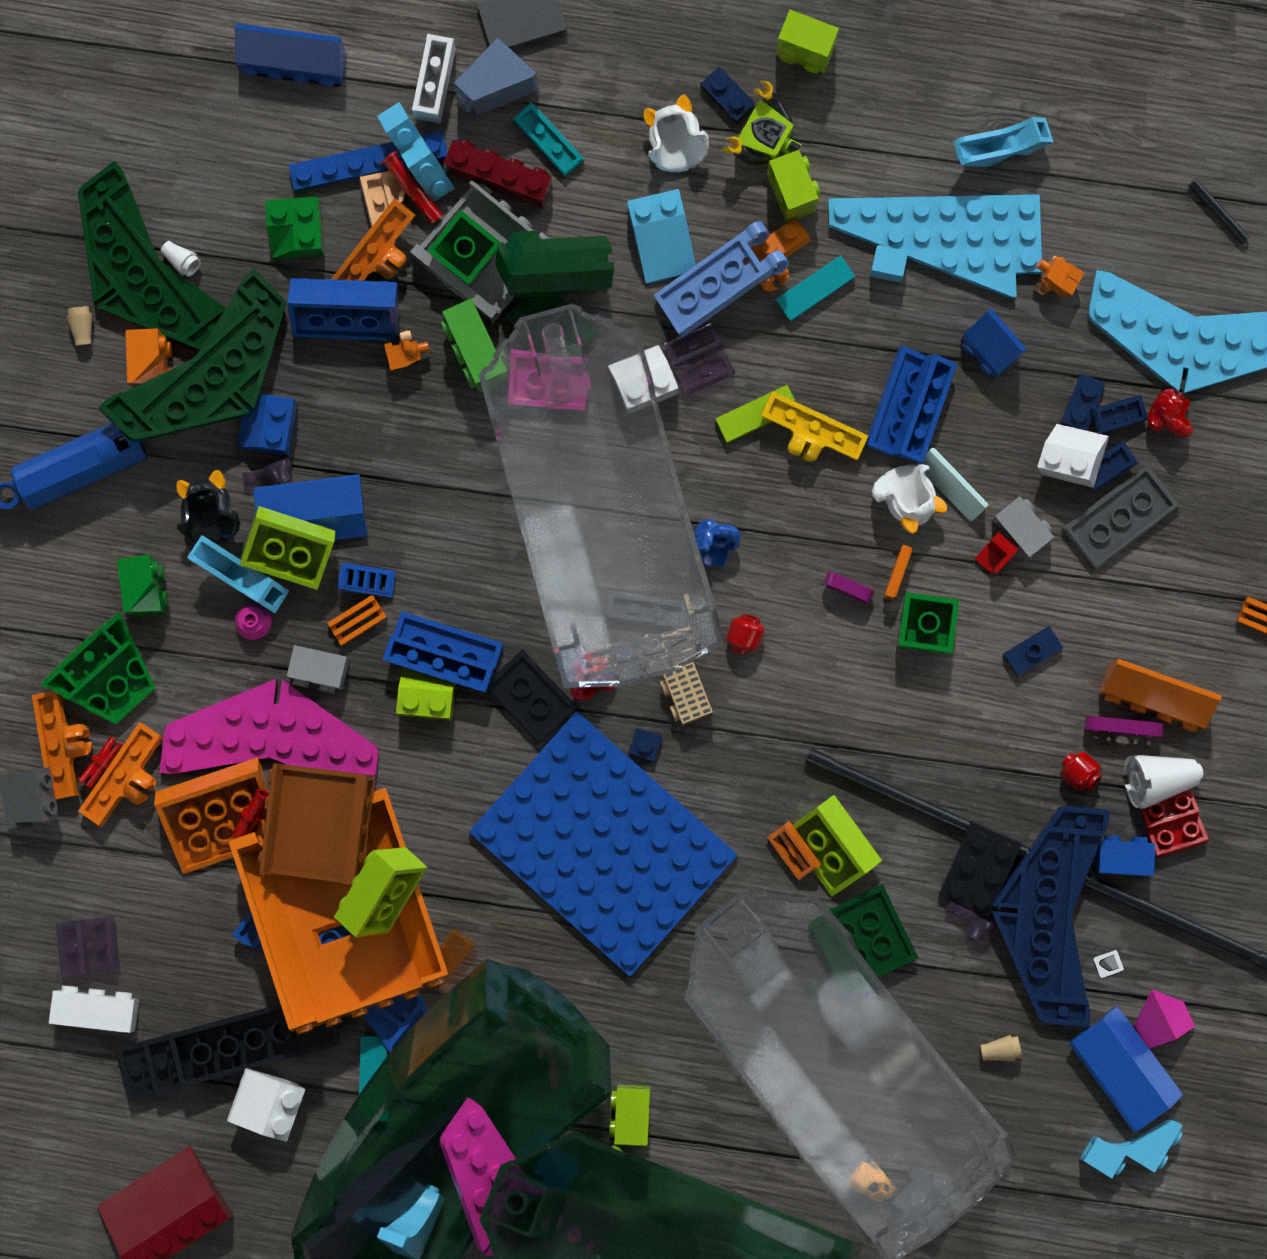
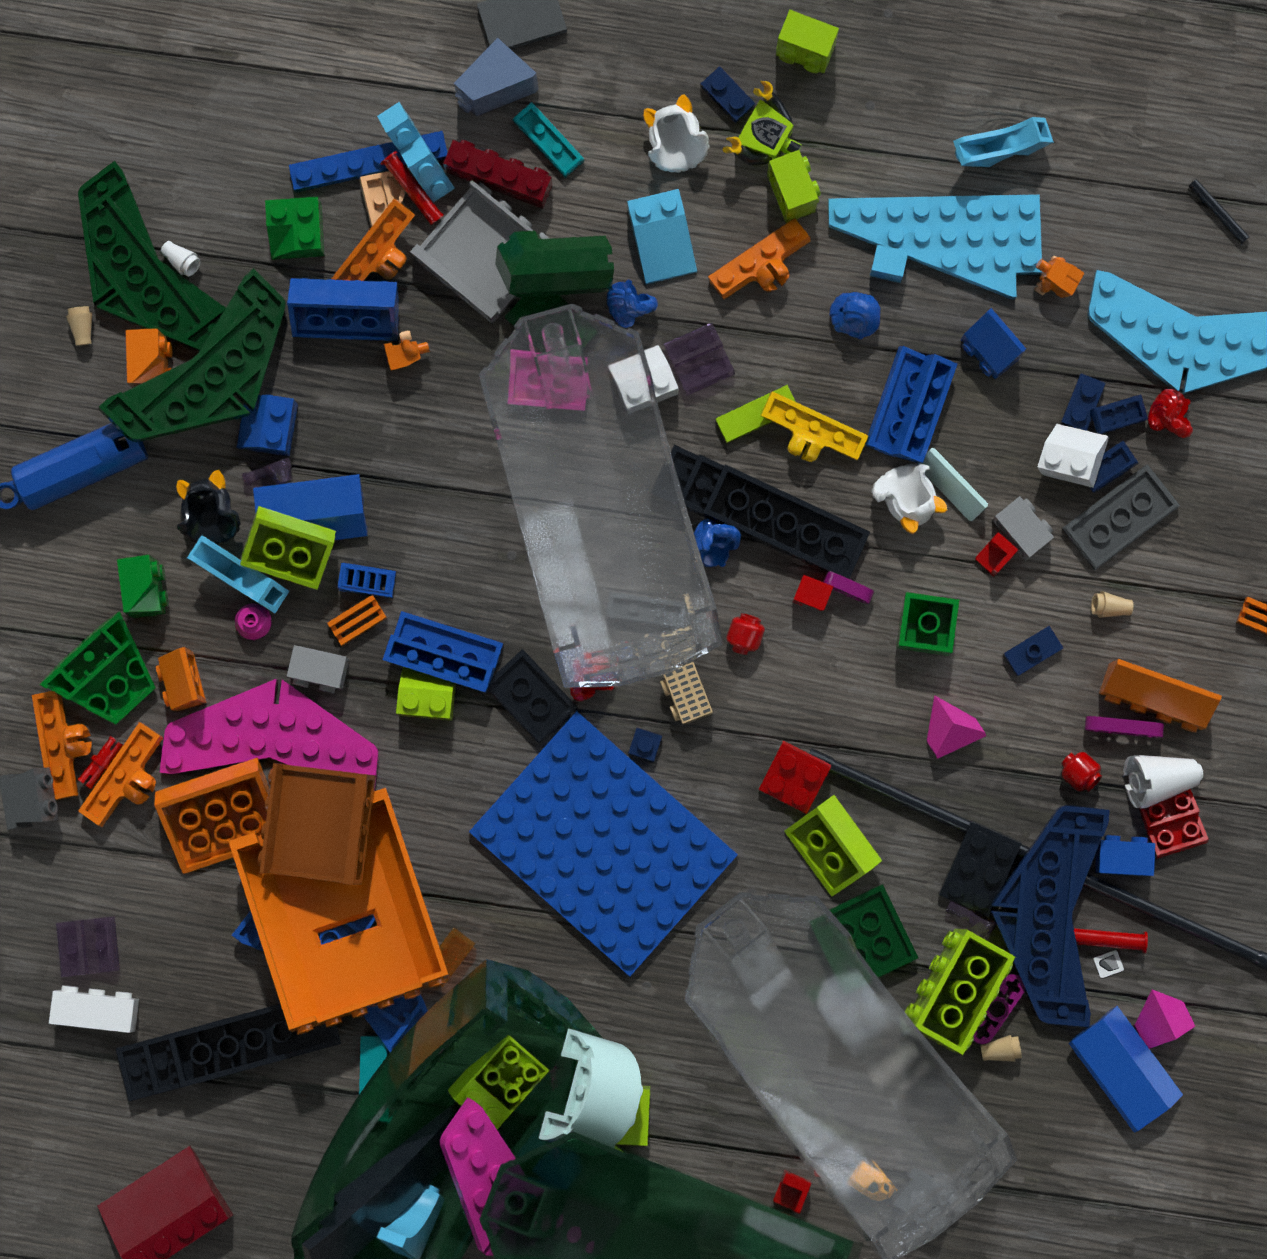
(181, 680): none -> orange slope
(251, 815): red pin -> none
(266, 1104): white slope -> none
(289, 54): blue slope -> none
(380, 891): lime brick -> none
(434, 78): white brick -> none
(464, 248): green slope -> none
(471, 340): bright green brick -> none
(499, 1080): none -> lime slope
(602, 1091): none -> light aqua cylinder
(626, 304): none -> blue hair
(719, 280): medium blue hinge -> none
(768, 514): none -> black slope
(792, 1191): none -> red panel
(795, 777): none -> red plate
(796, 847): orange tile -> none
(812, 593): none -> red panel
(815, 288): teal tile -> none
(855, 314): none -> blue hair
(898, 572): orange tile -> none
(951, 728): none -> dark pink slope
(959, 989): none -> lime brick
(1015, 996): none -> magenta beam
(1110, 605): none -> tan cone
(1112, 939): none -> red pin
(1146, 1149): medium azure arch -> none

